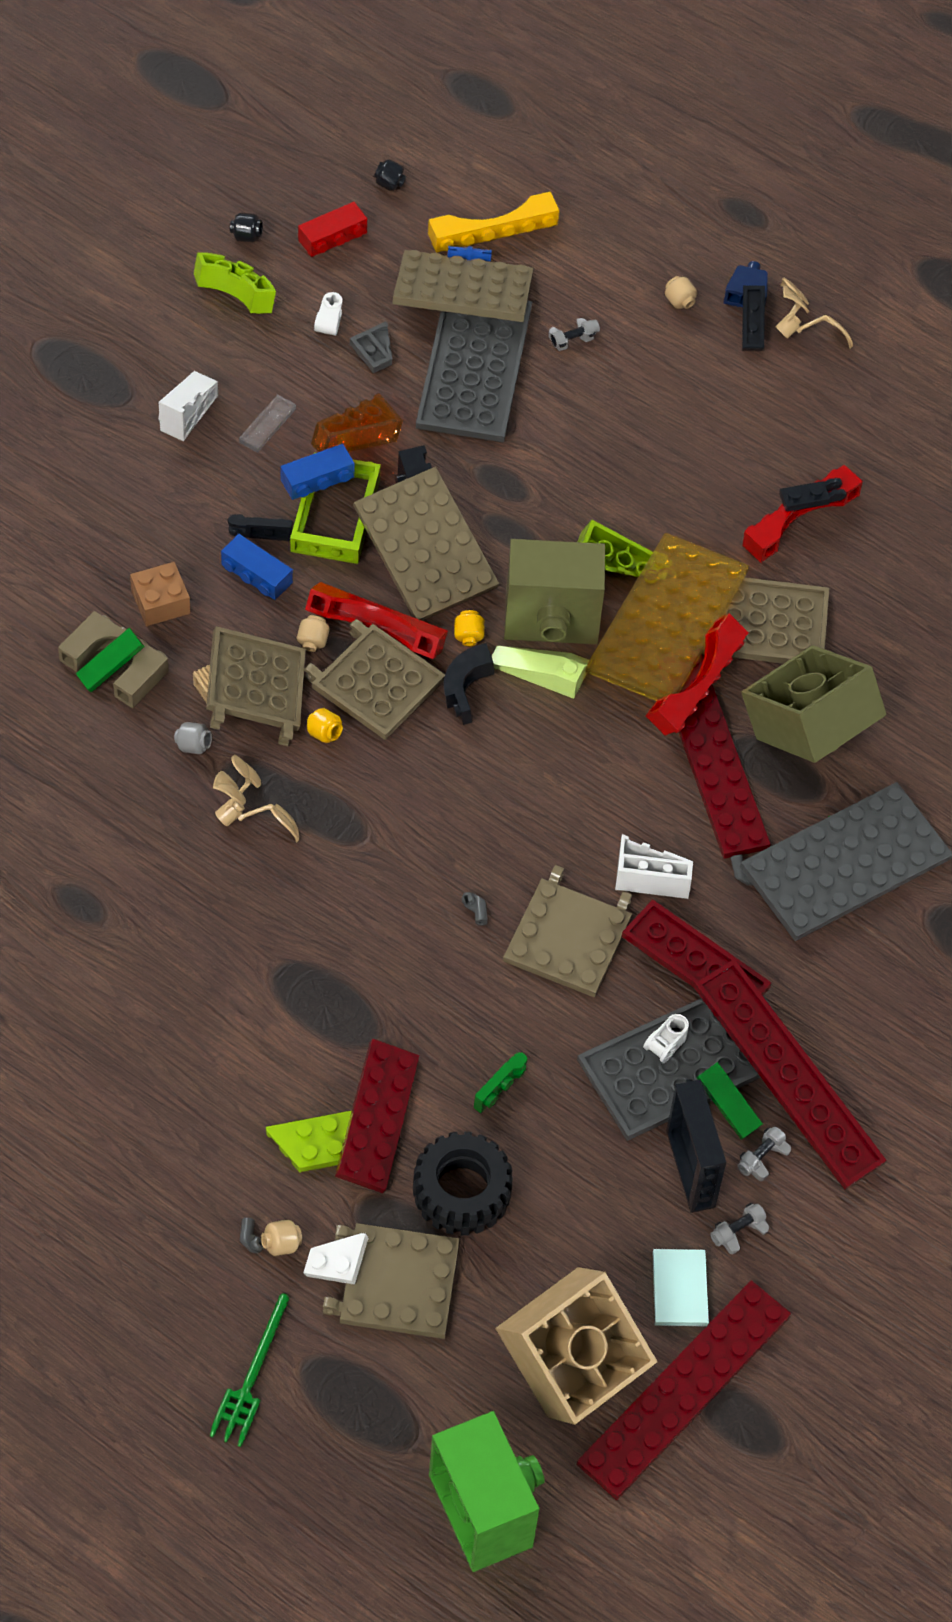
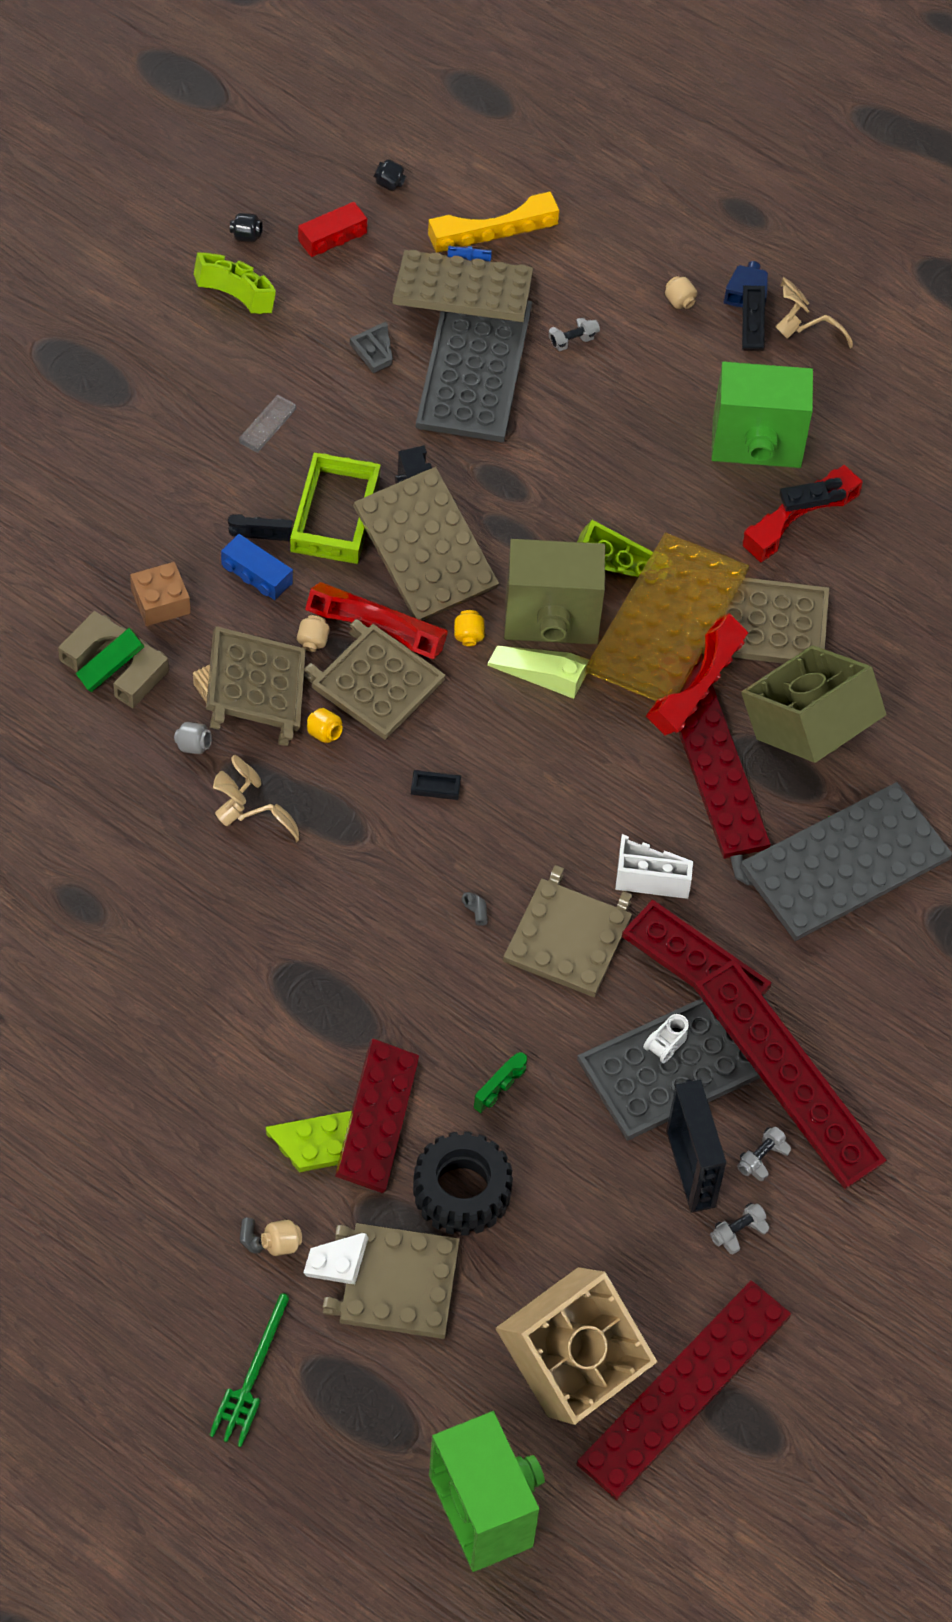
(186, 405): white wedge -> none
(317, 471): blue brick -> none
(329, 315): white piece -> none
(359, 427): clear orange wedge -> none
(435, 785): none -> black tile
(463, 671): black arch -> none
(680, 1287): light aqua tile -> none
(729, 1101): green tile -> none
(762, 414): none -> bright green brick

